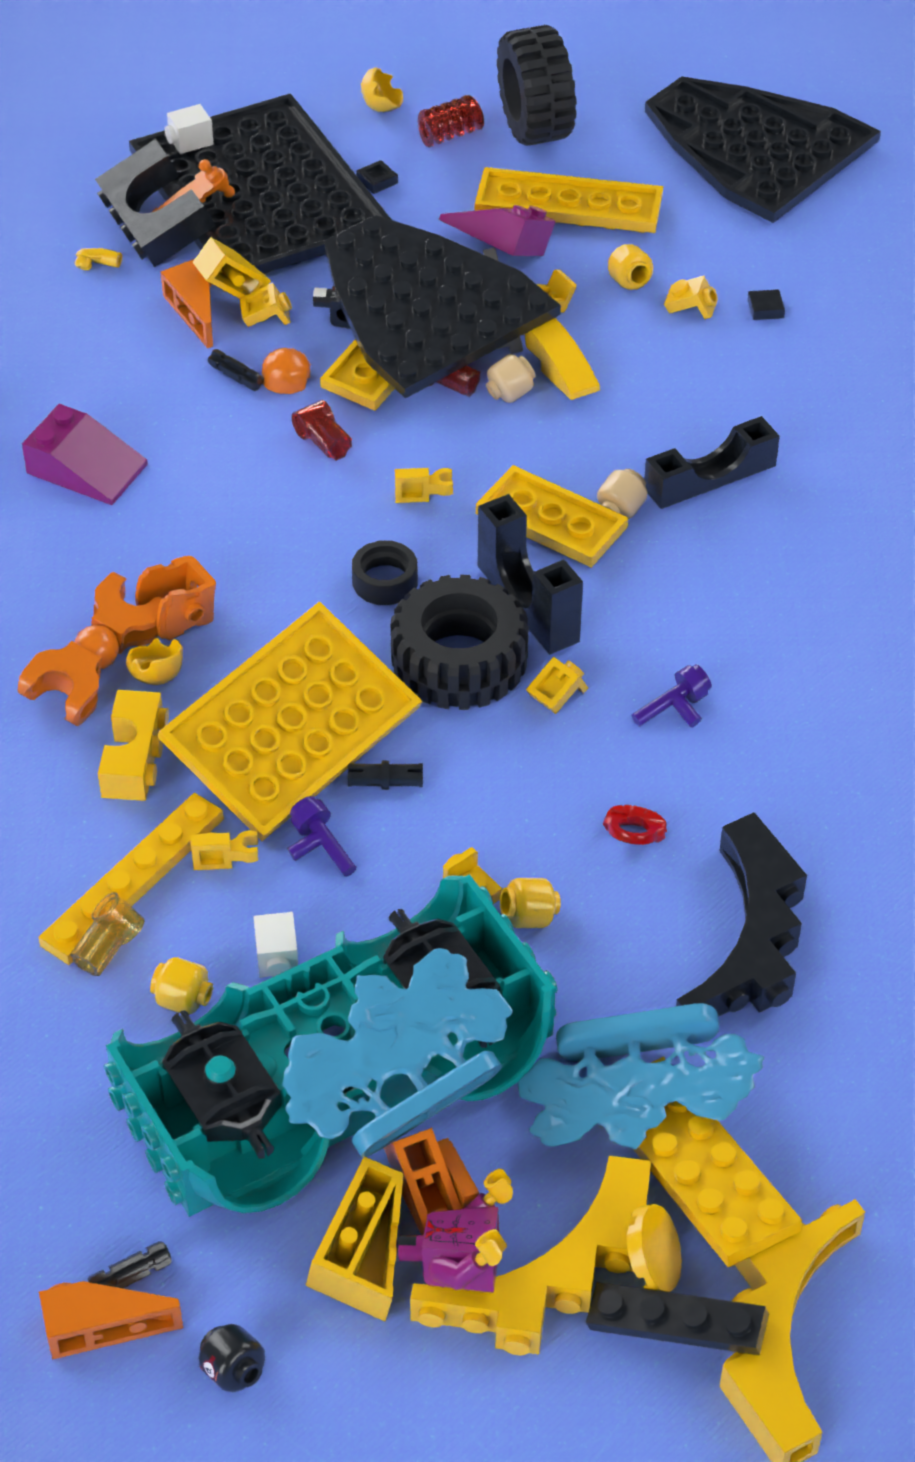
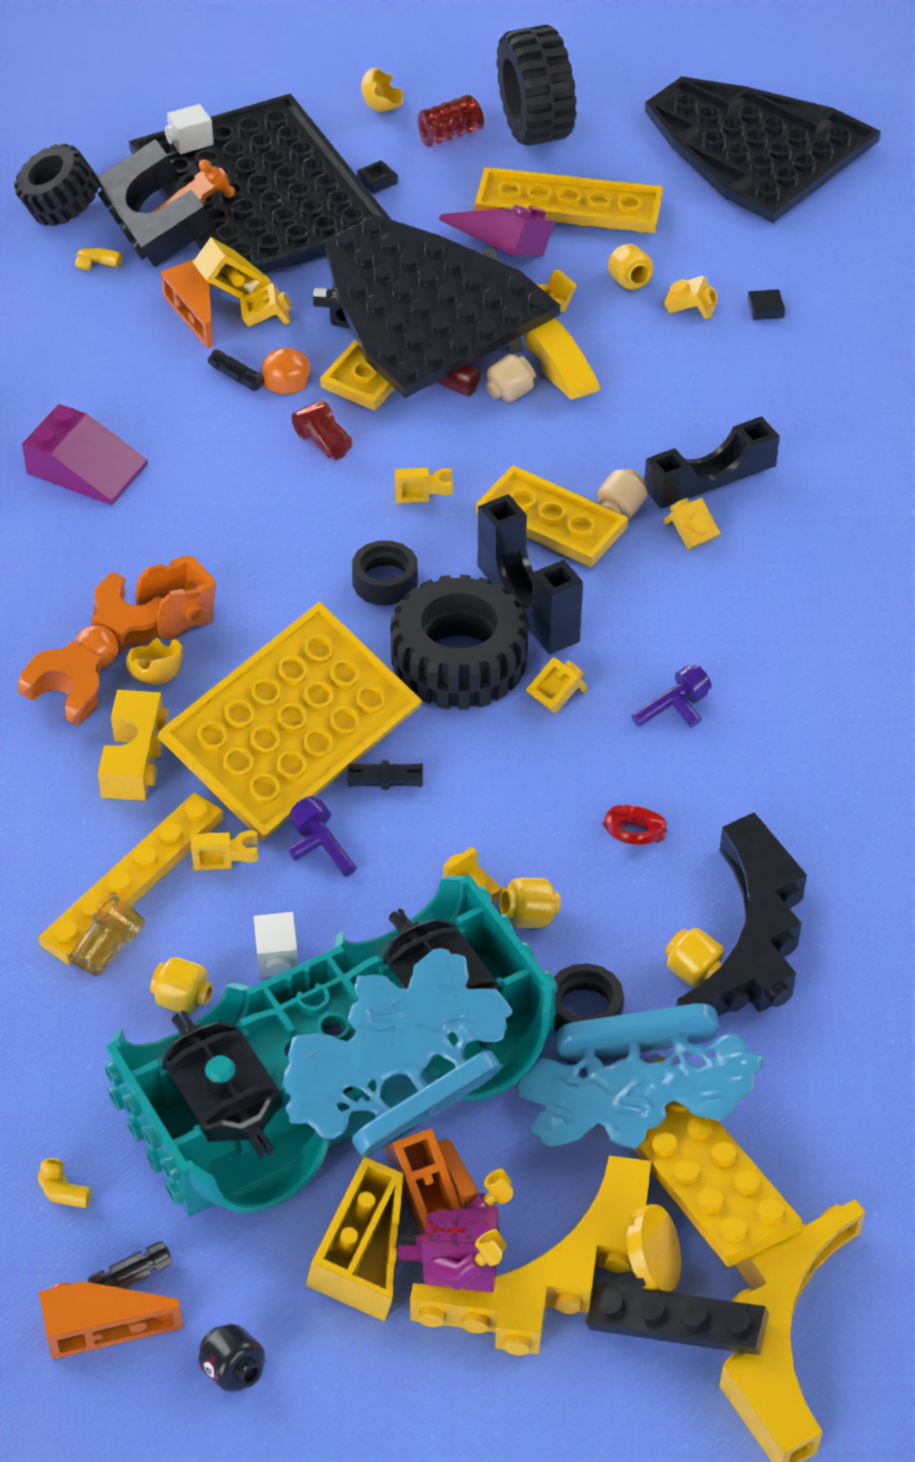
(56, 184): none -> black tyre
(57, 1187): none -> yellow arm
(590, 978): none -> black tyre
(692, 522): none -> yellow bracket
(694, 956): none -> yellow head

